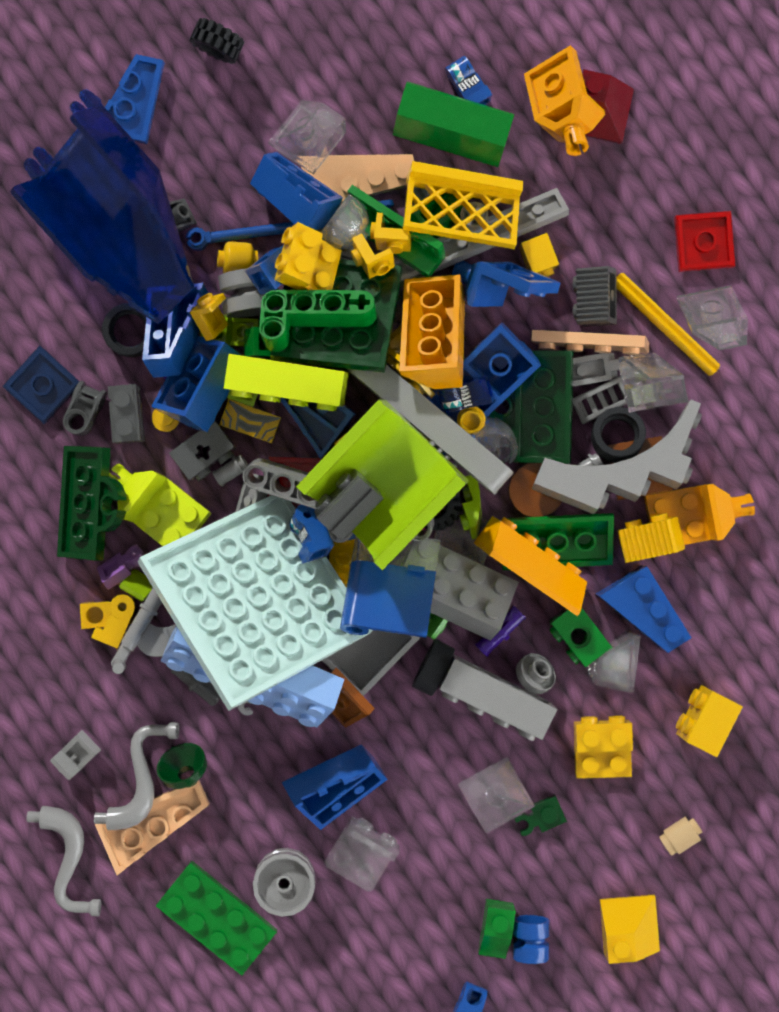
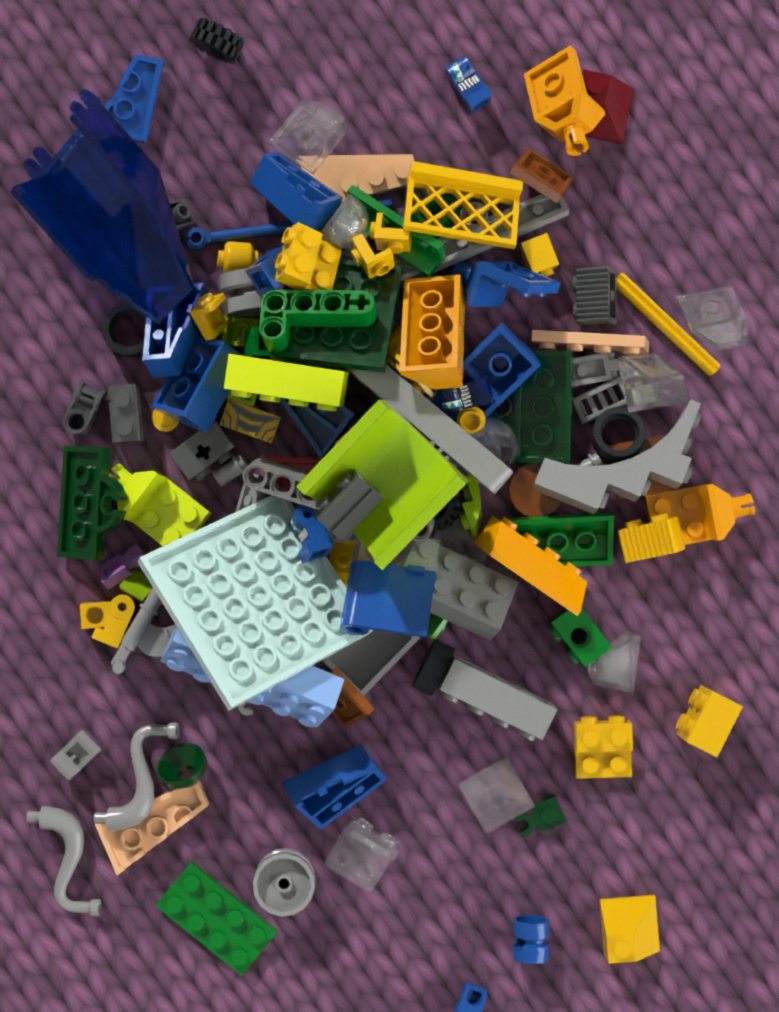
(42, 384): dark blue tile -> none
(204, 690): dark grey axle -> none
(452, 124): green slope -> none
(496, 928): green slope -> none
(512, 620): dark purple pin -> none
(535, 673): light grey plate -> none
(542, 175): none -> dark orange tile
(646, 607): blue wedge -> none
(681, 835): tan brick -> none
(704, 241): red tile -> none

